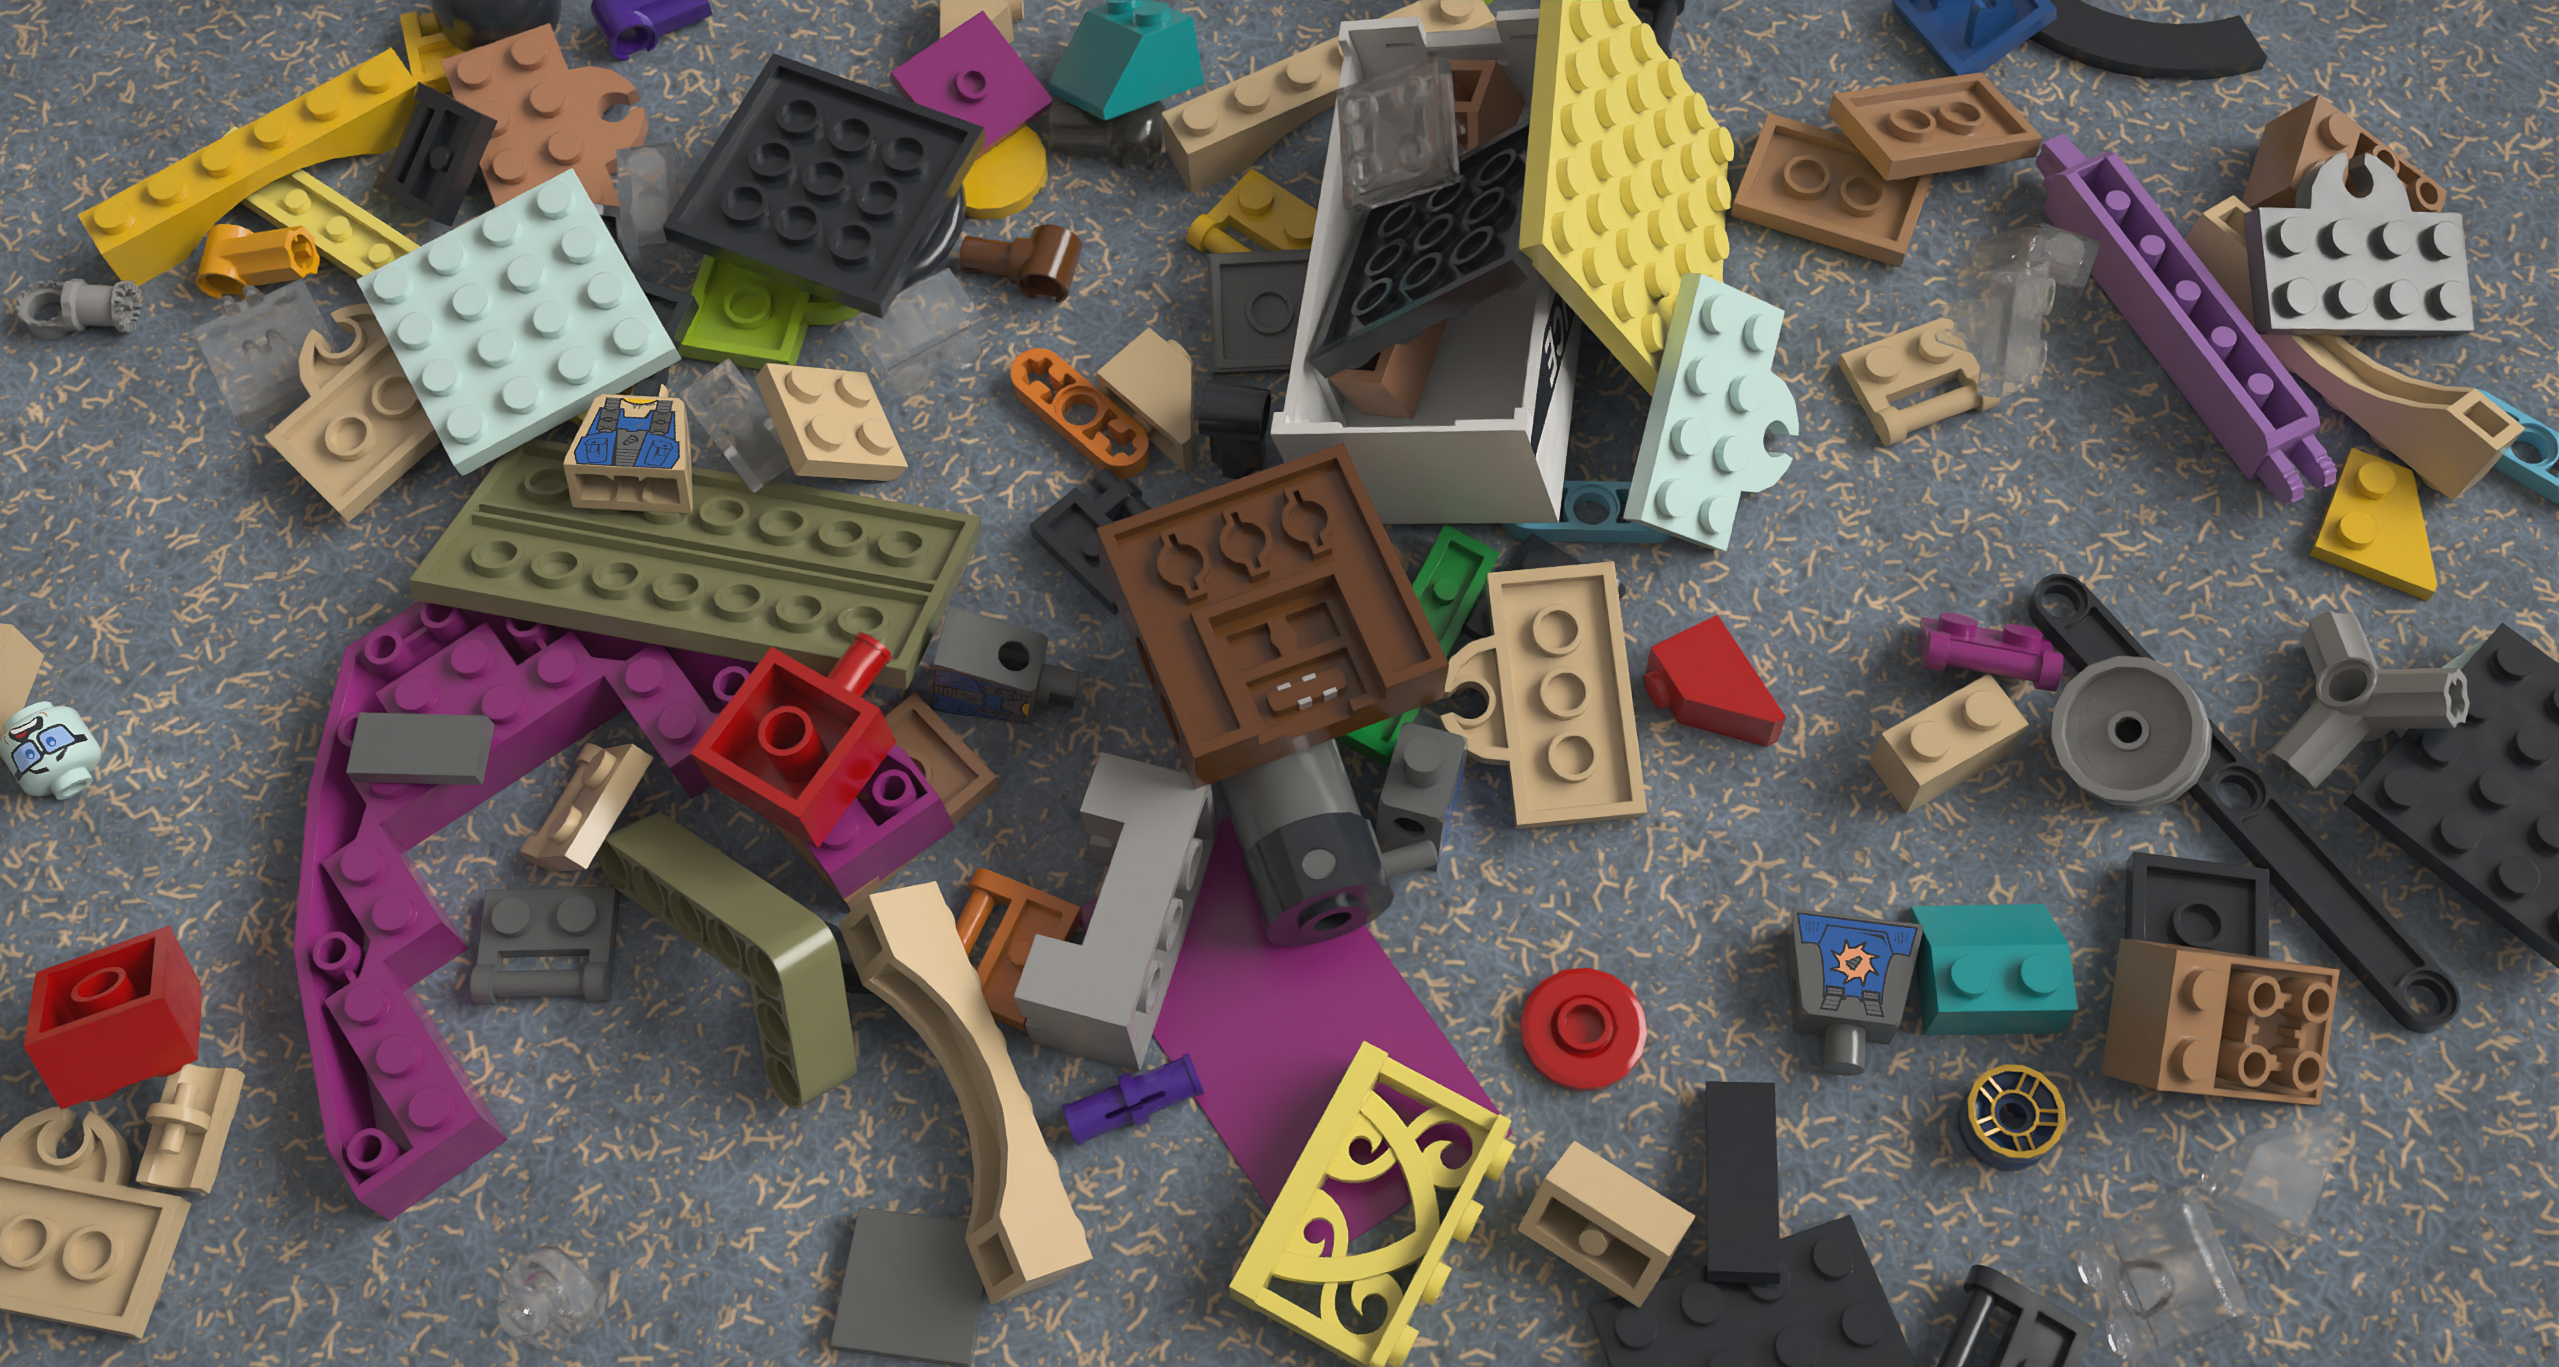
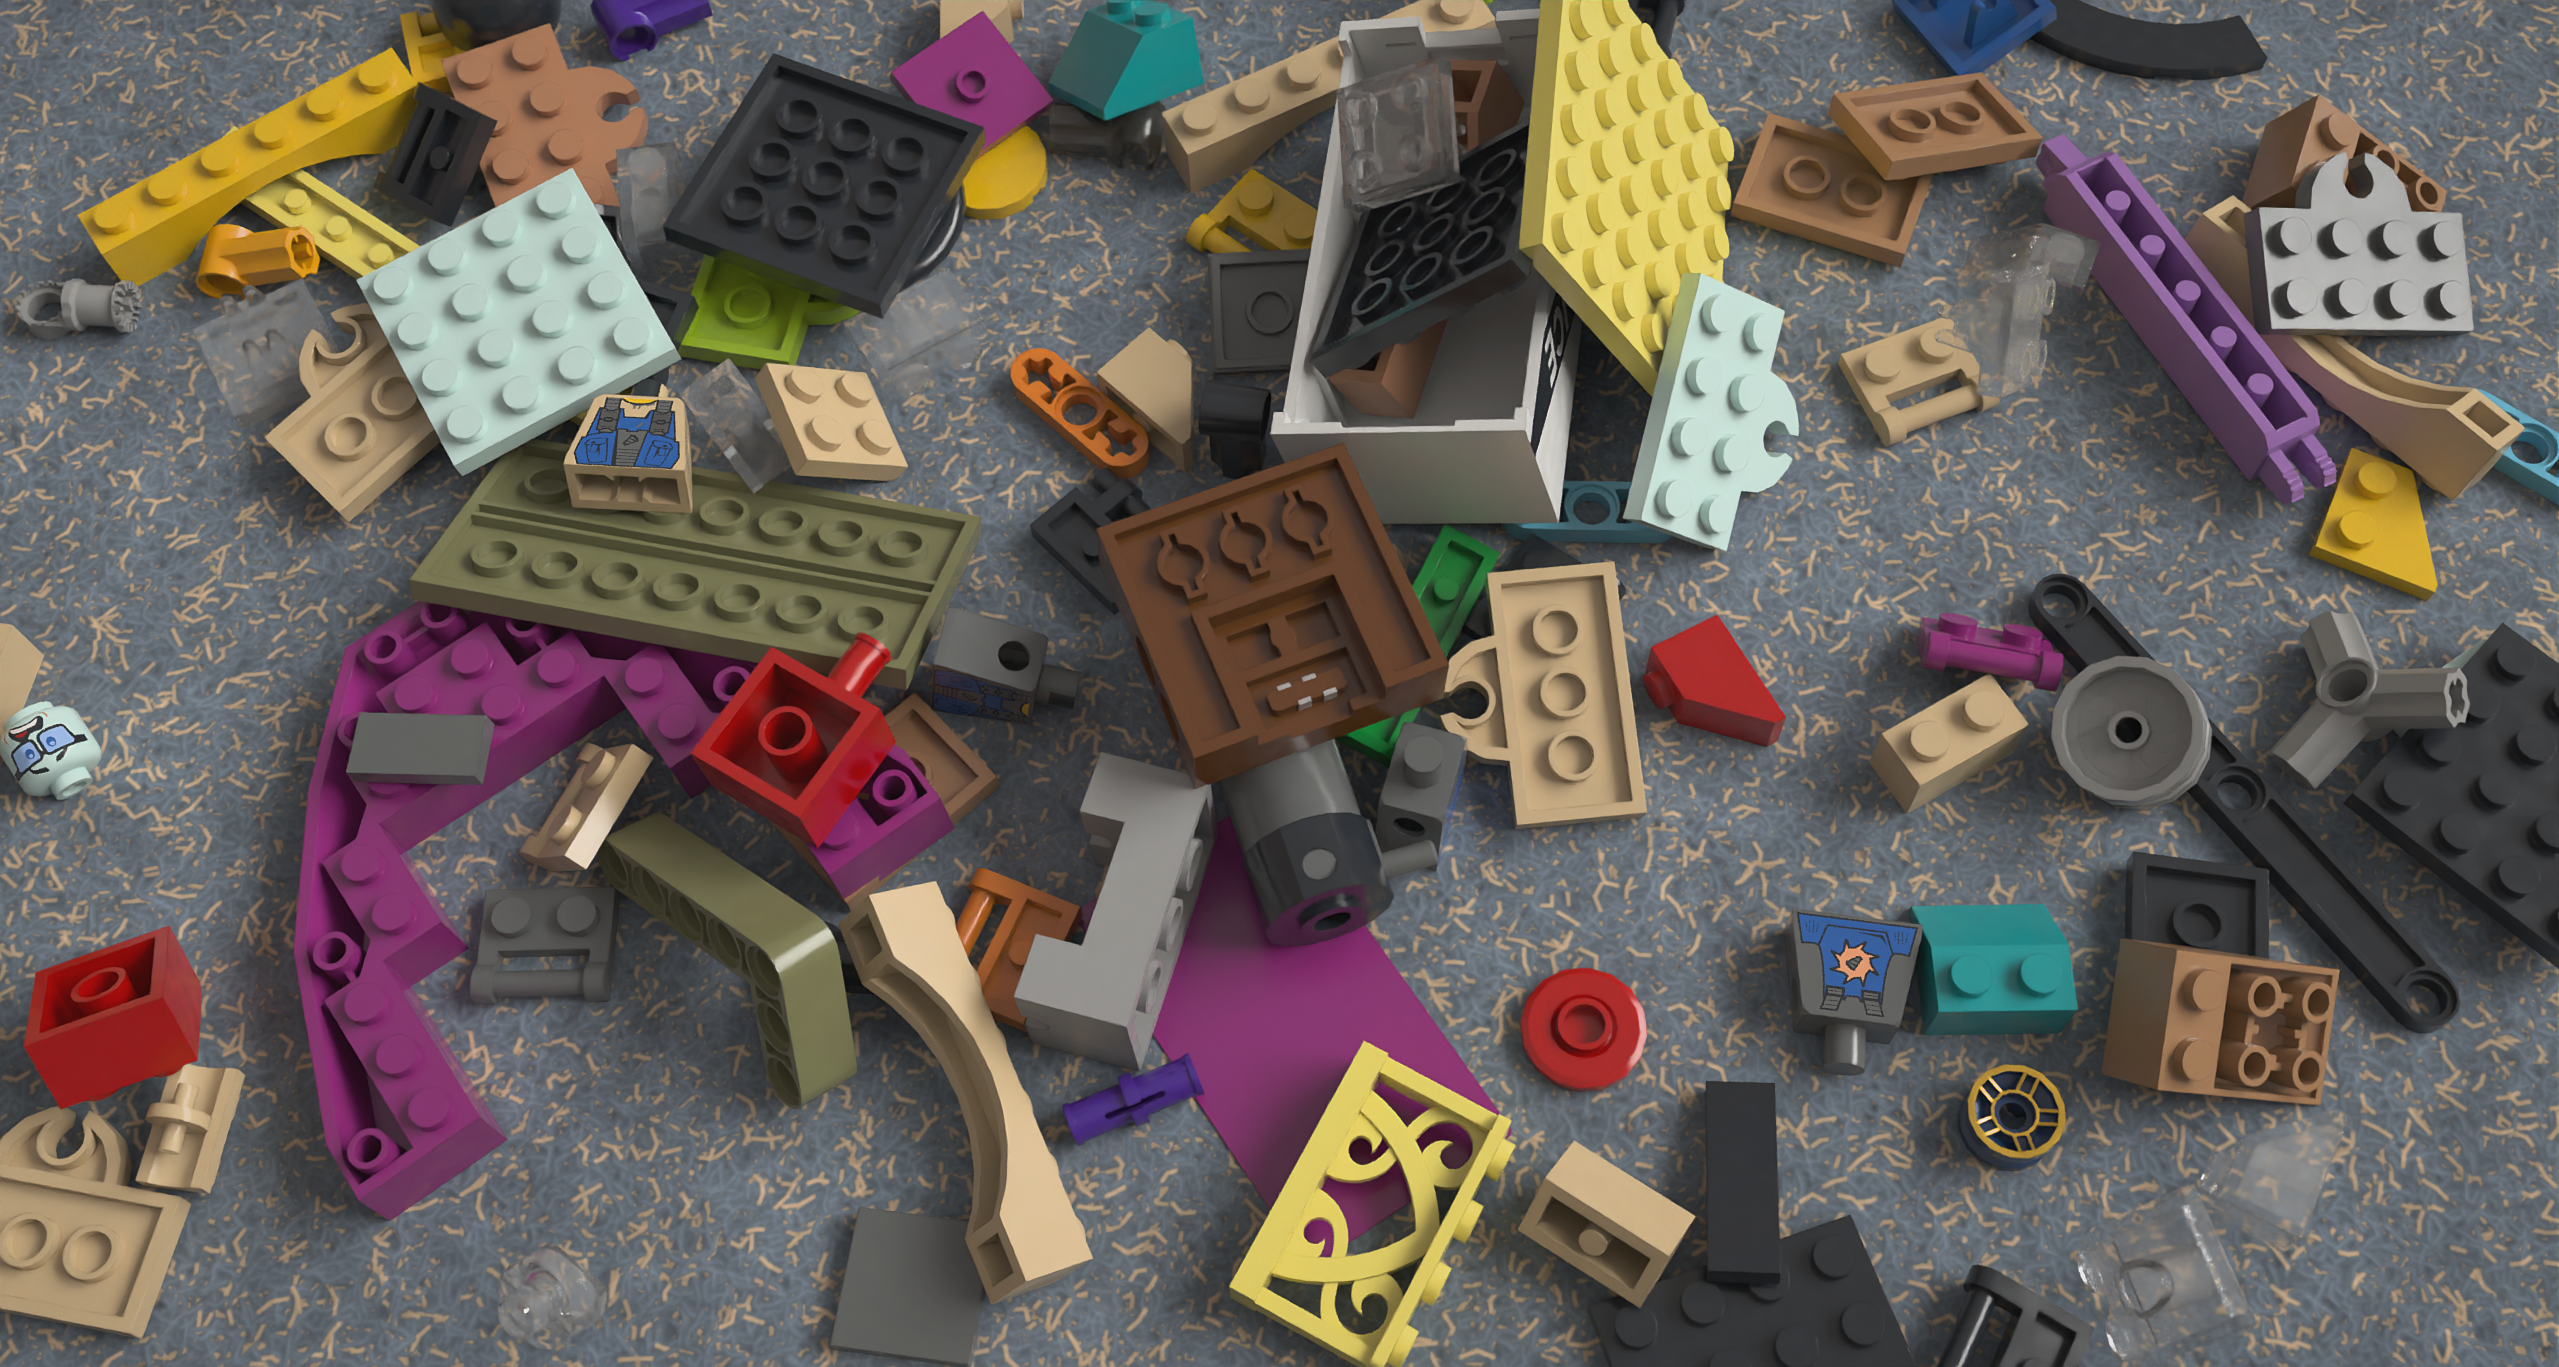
(1036, 264): reddish brown pin -> none

